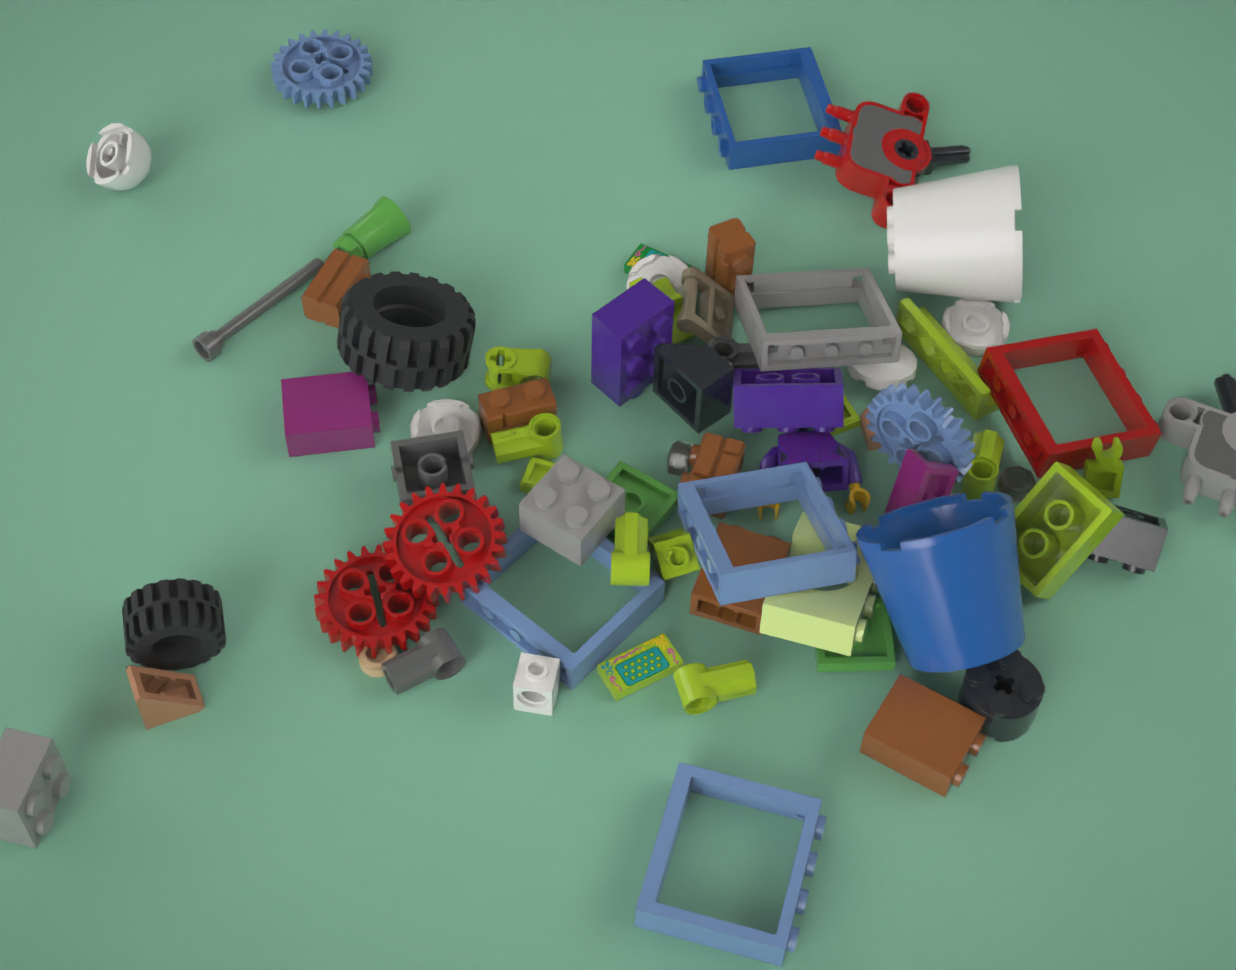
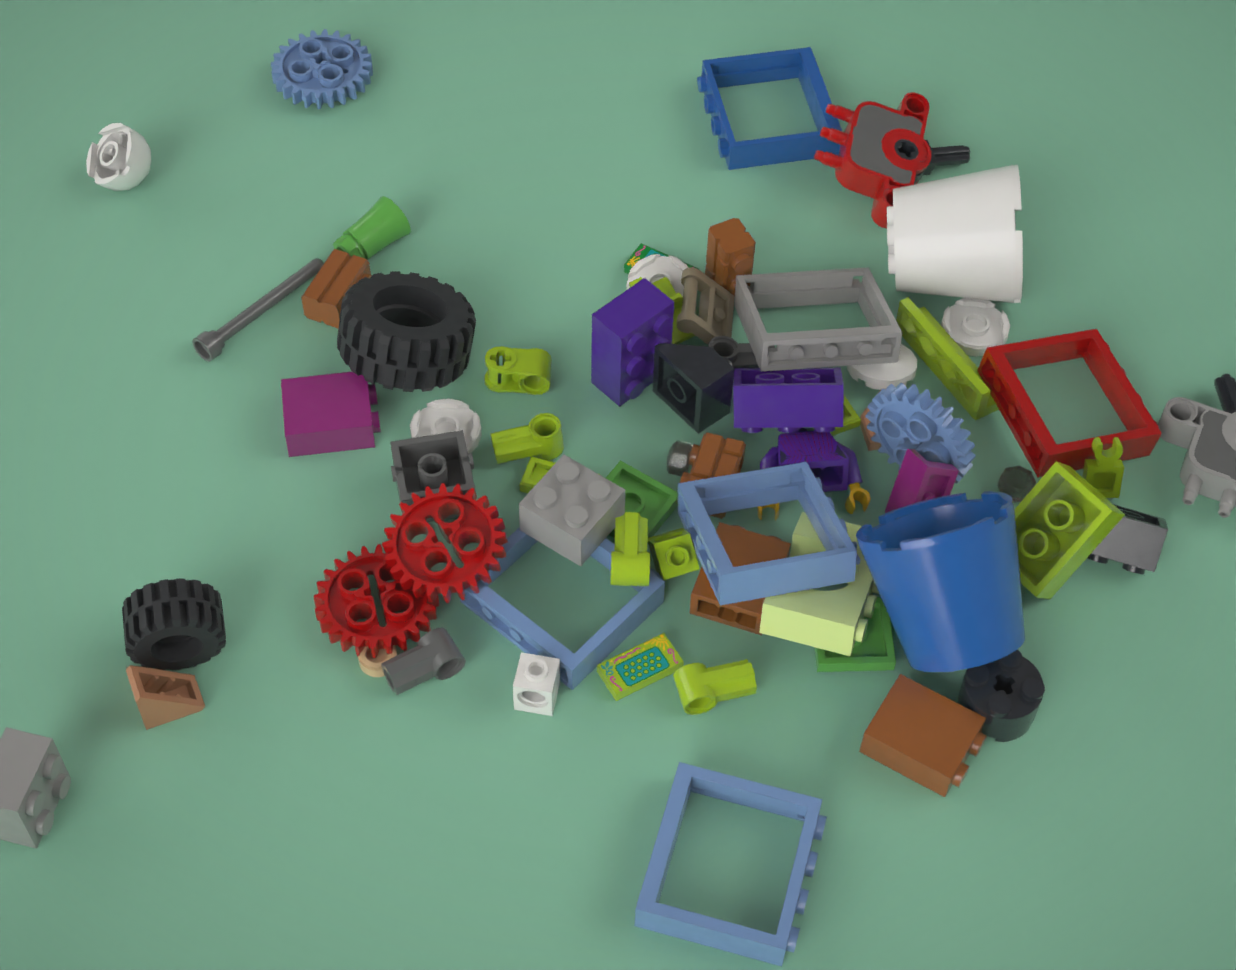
(515, 405): dark orange brick -> none
(985, 466): lime piece -> none

